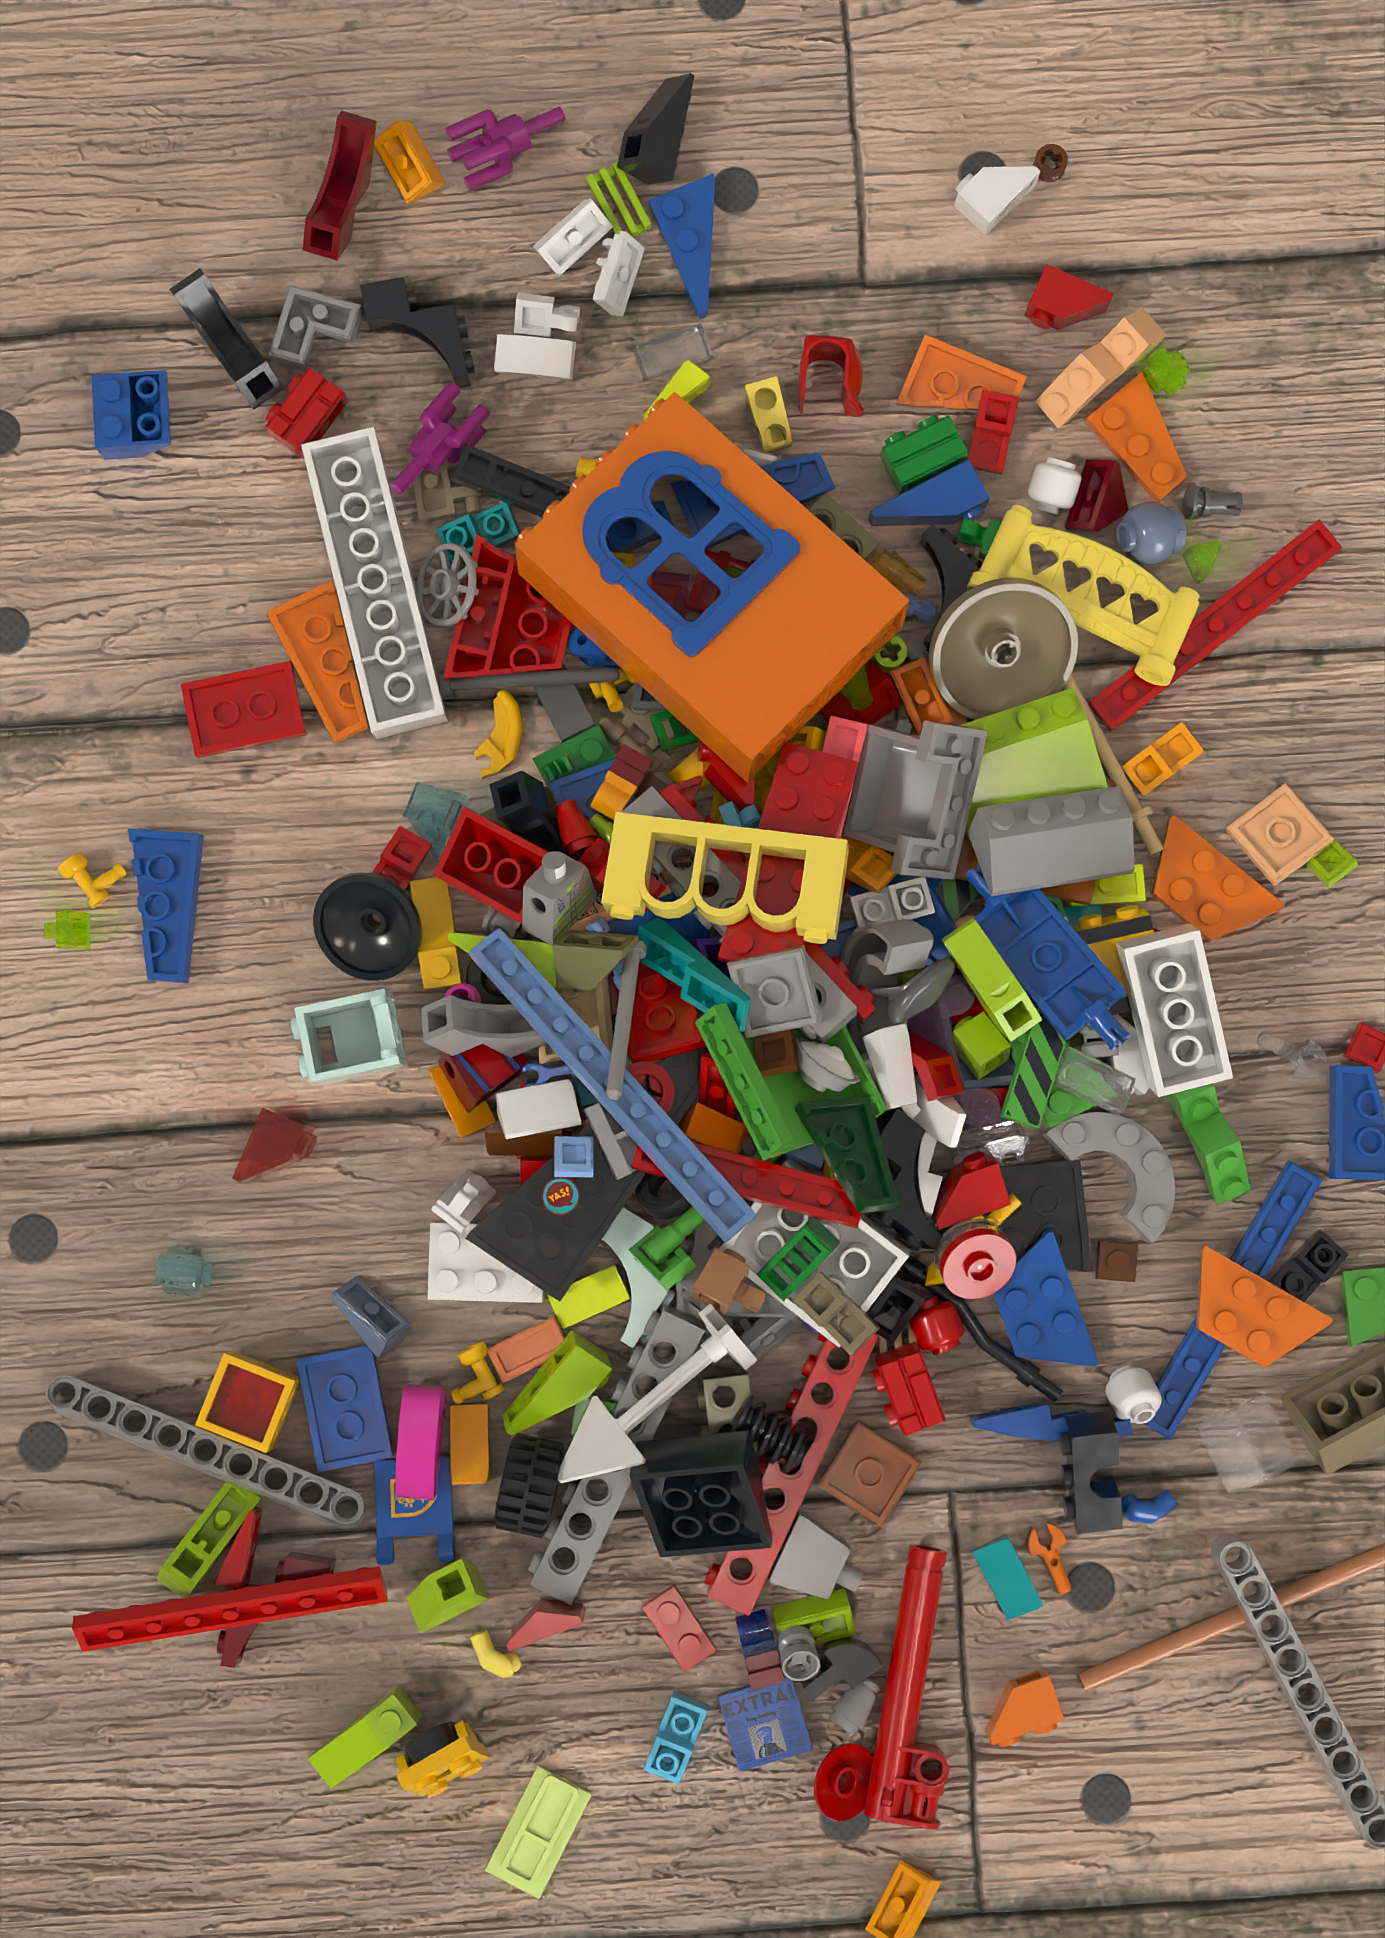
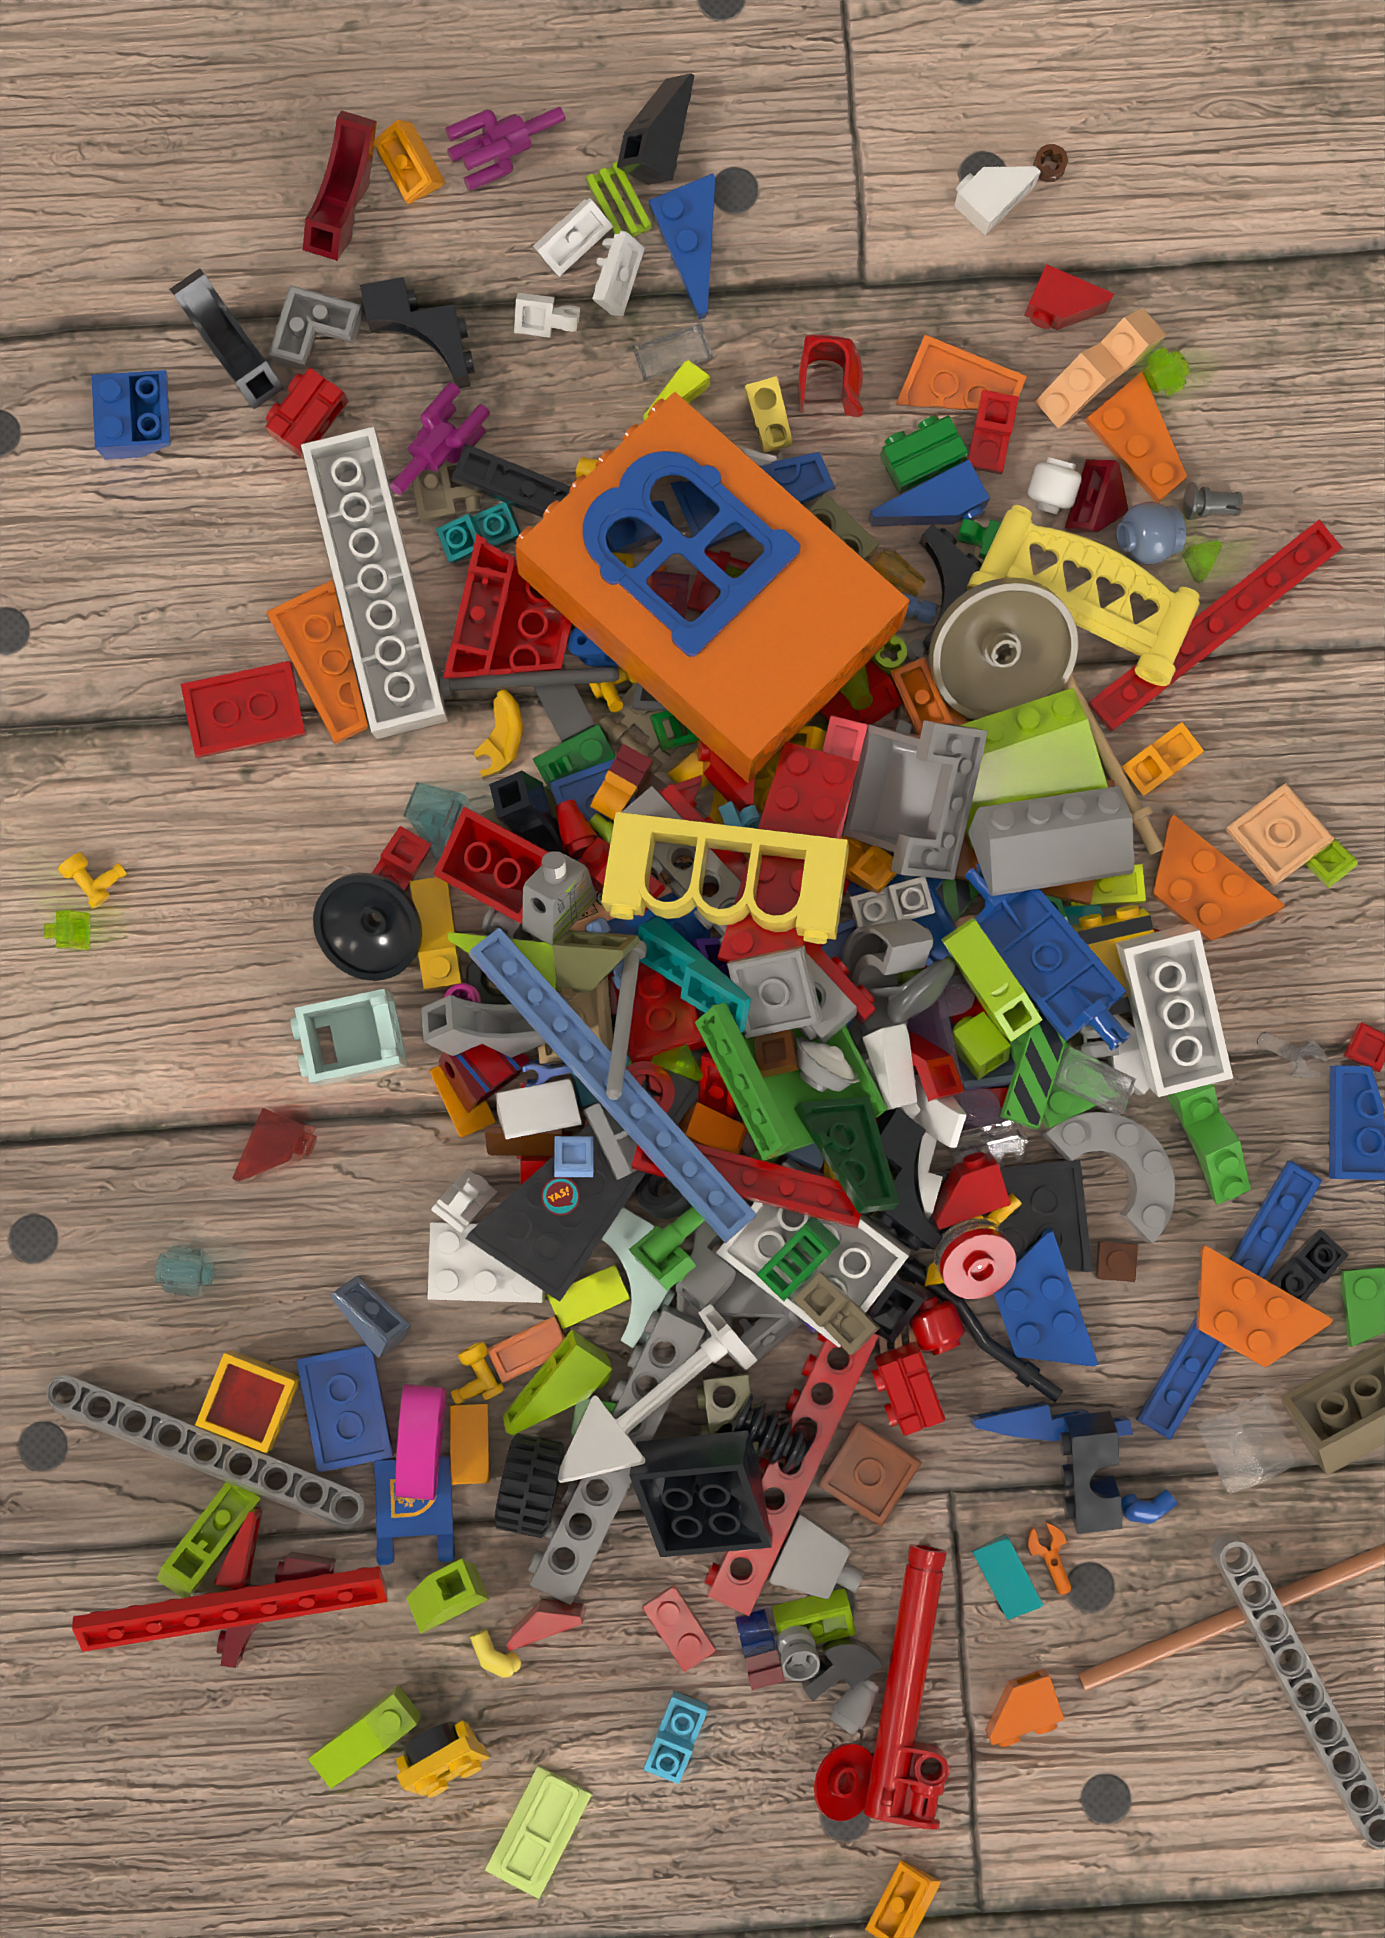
(168, 886): blue wing -> none
(447, 584): light grey wheel -> none
(534, 356): white slope -> none
(679, 1061): none -> clear neon green slope
(724, 1281): medium nougat brick -> none
(764, 1723): blue tile -> none
(1133, 1394): white head -> none

